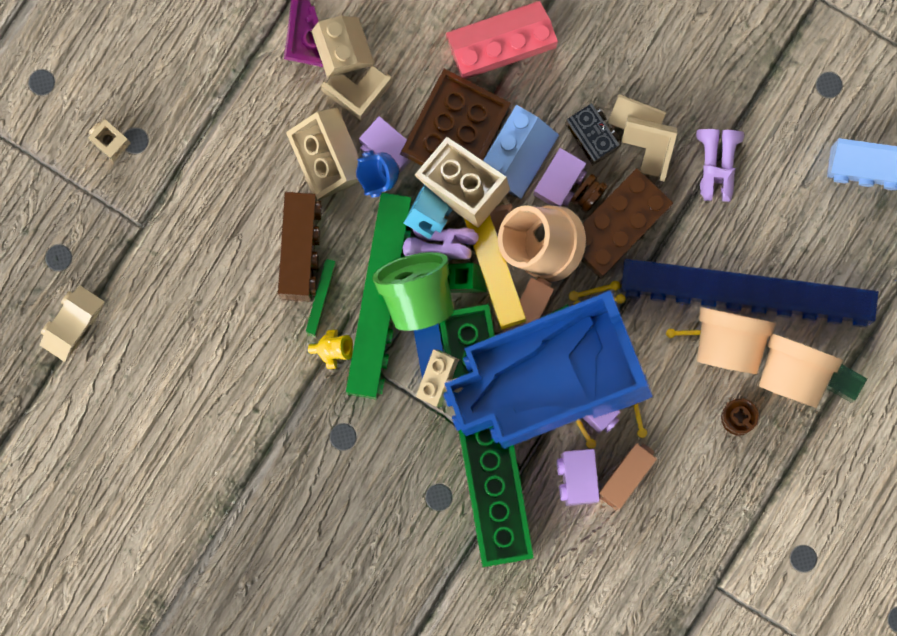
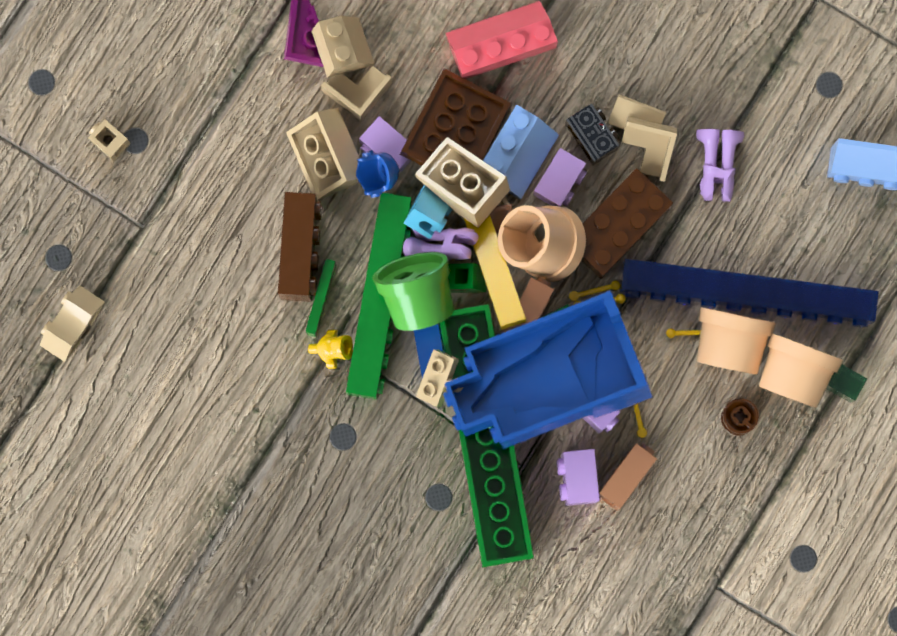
(591, 195): reddish brown wheel -> none
(591, 443): yellow hinge -> none

